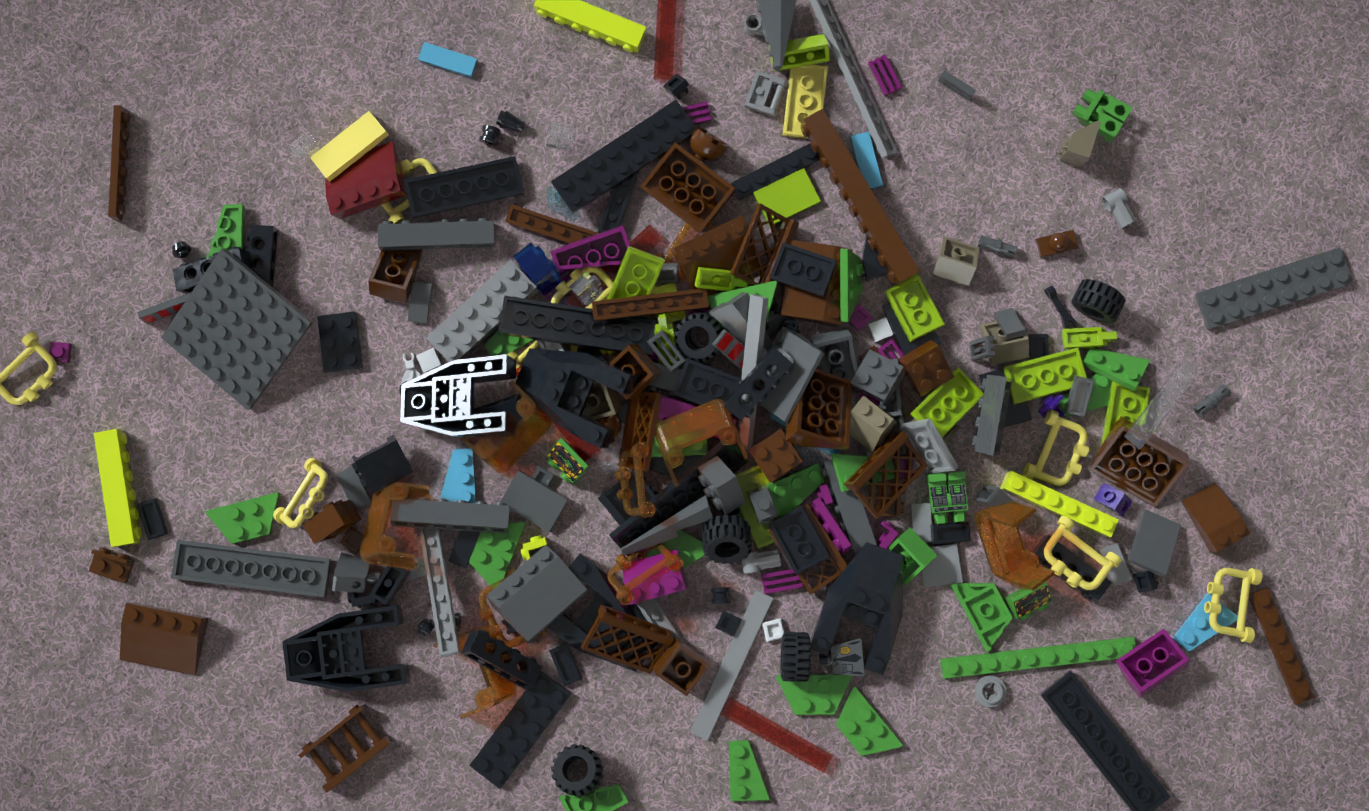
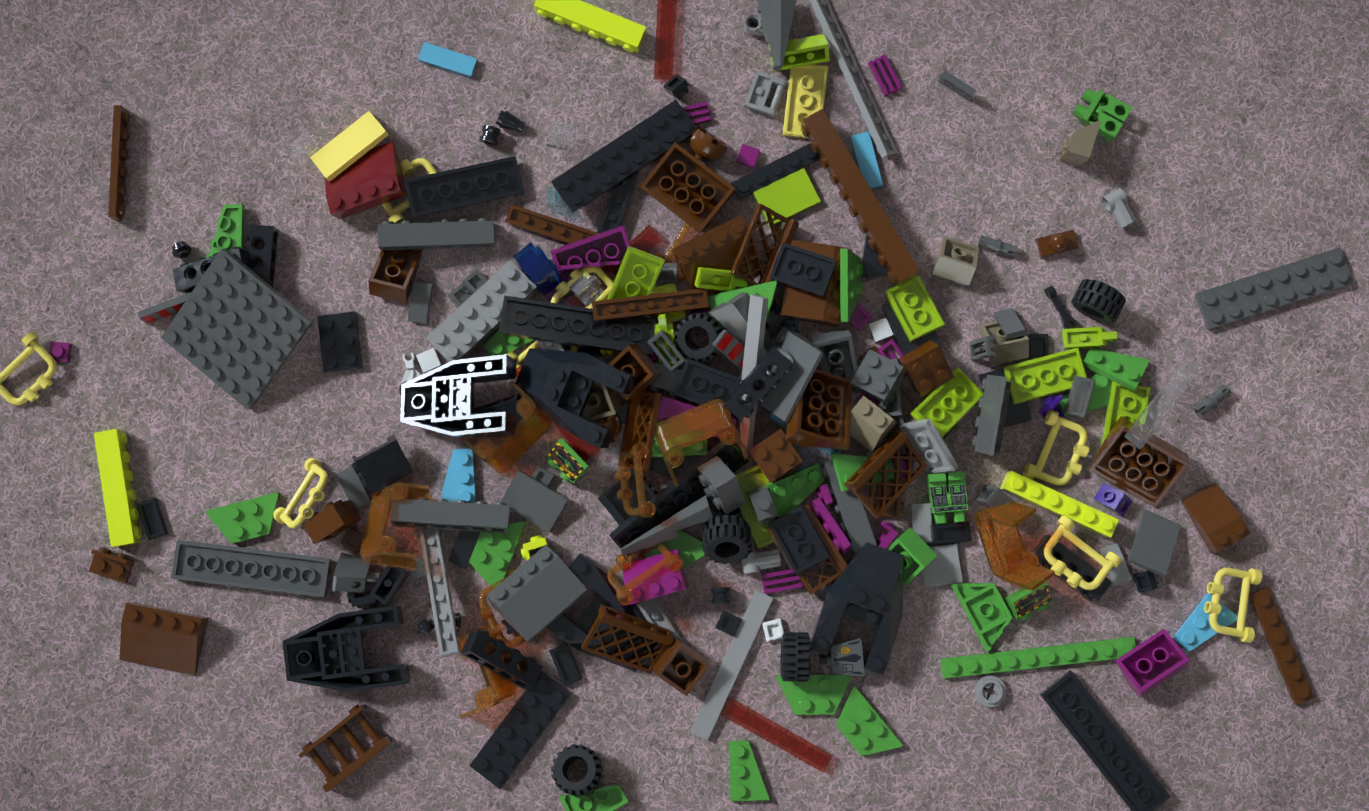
(467, 288): none -> dark grey slope
(747, 156): none -> magenta tile

